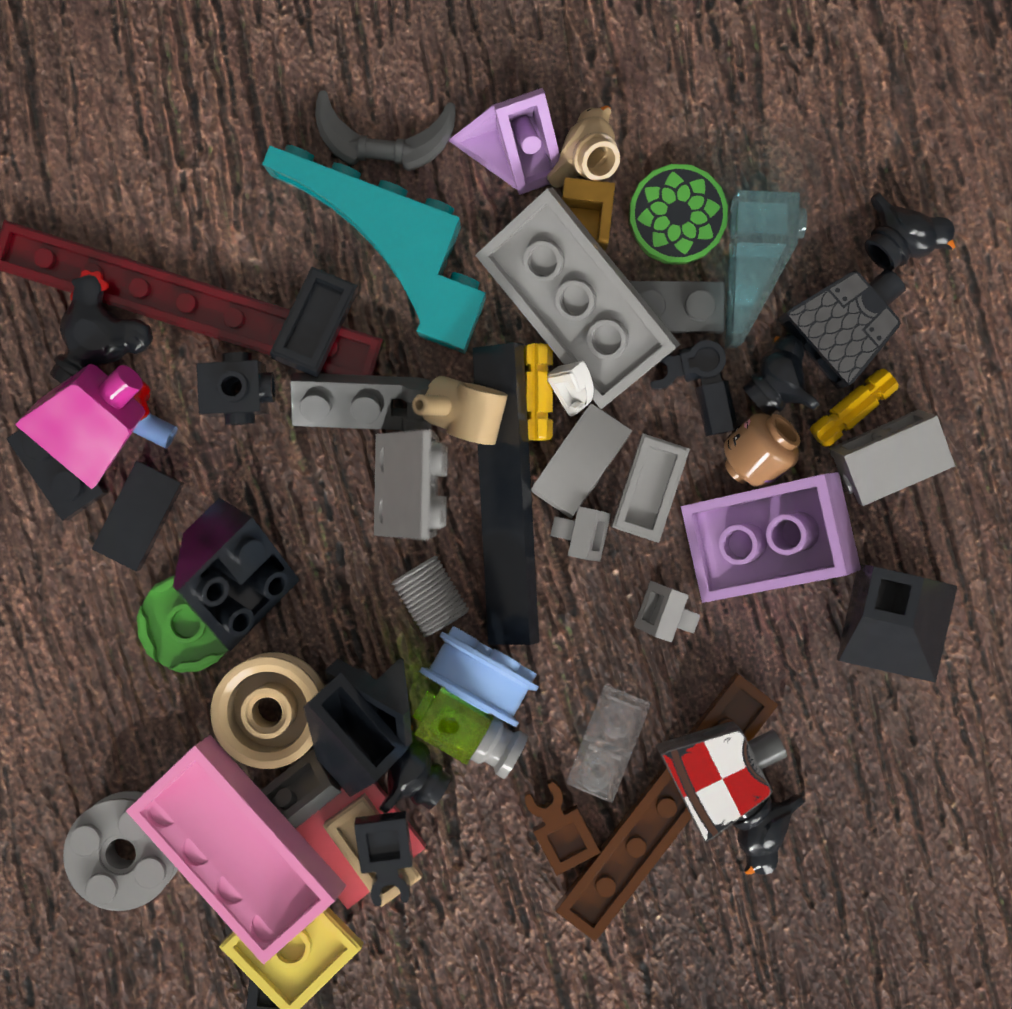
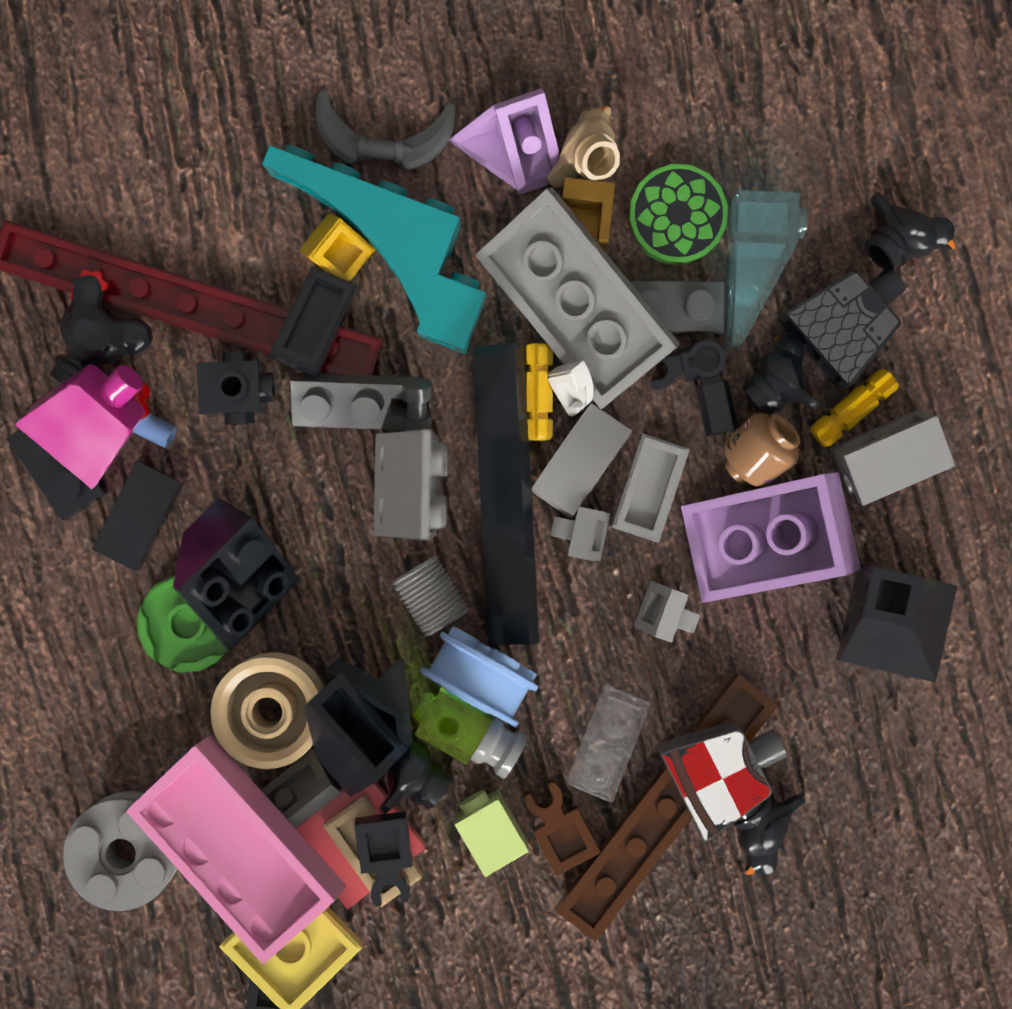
(337, 248): none -> yellow slope
(463, 409): tan piece -> none
(490, 831): none -> yellowish green brick

